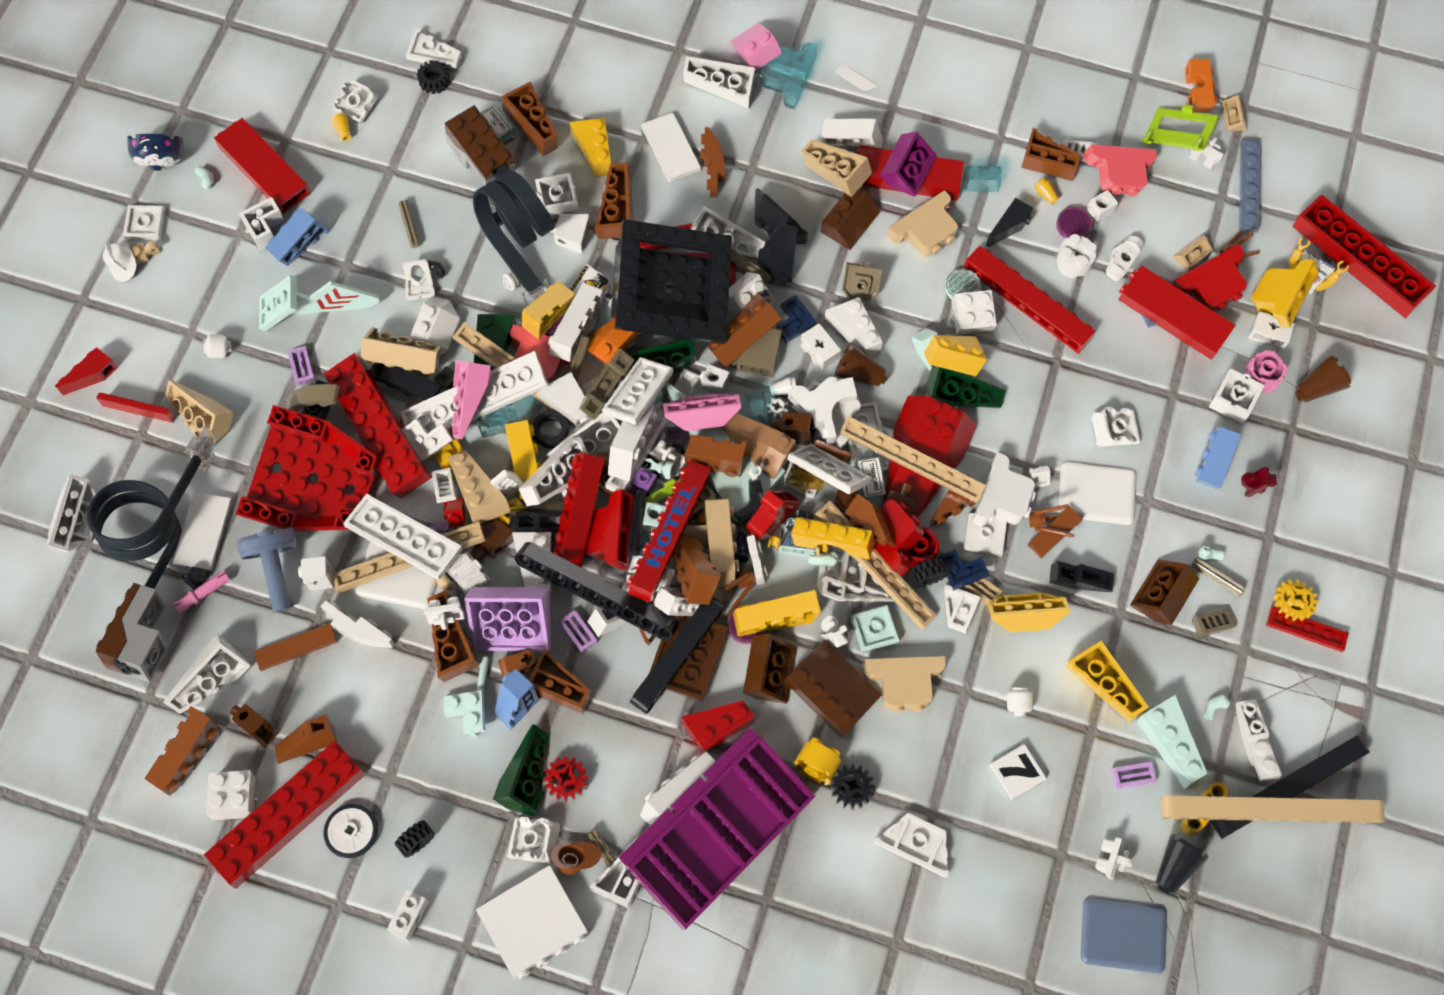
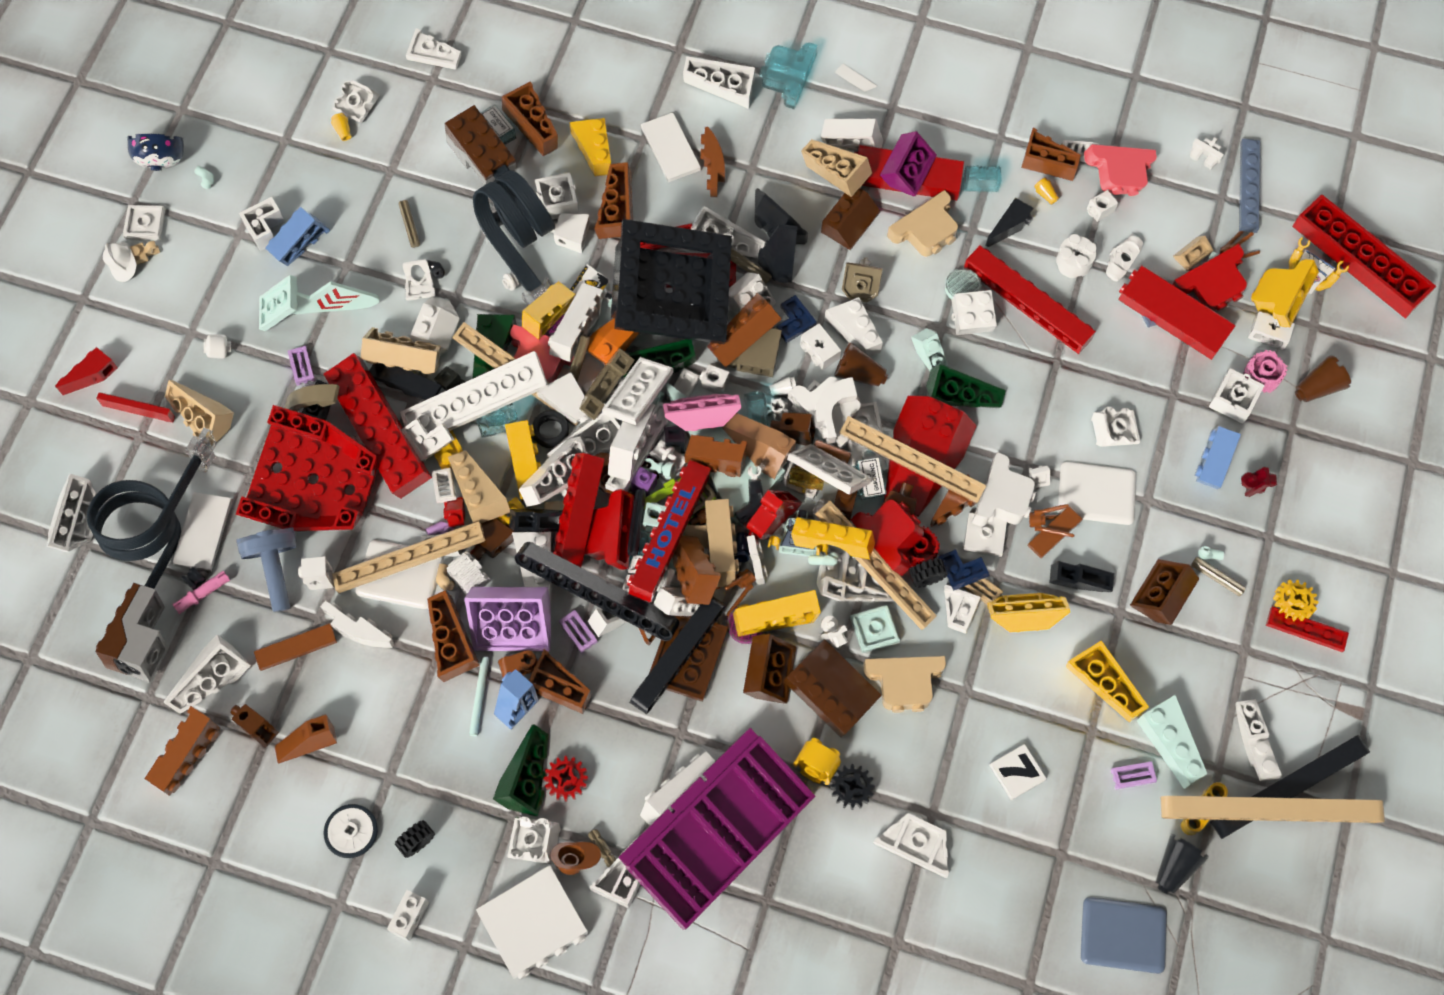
(231, 795): white brick -> none
(262, 165): red brick -> none
(284, 815): red brick -> none
(403, 536): white plate -> none
(433, 85): black tyre -> none
(444, 614): white hips -> none
(469, 705): light aqua plate -> none
(471, 384): bright pink wedge -> none
(507, 482): white slope -> none
(717, 724): red wedge -> none
(756, 46): bright pink slope -> none
(871, 518): dark orange slope -> none
(956, 353): yellow wedge -> none
(1020, 701): white head -> none
(1074, 221): tile -> none
(1110, 866): white hips -> none
(1181, 128): lime piece -> none
(1200, 73): orange arch -> none
(1201, 629): dark tan slope -> none
(1217, 702): light aqua arm -> none
(1234, 114): tan slope -> none

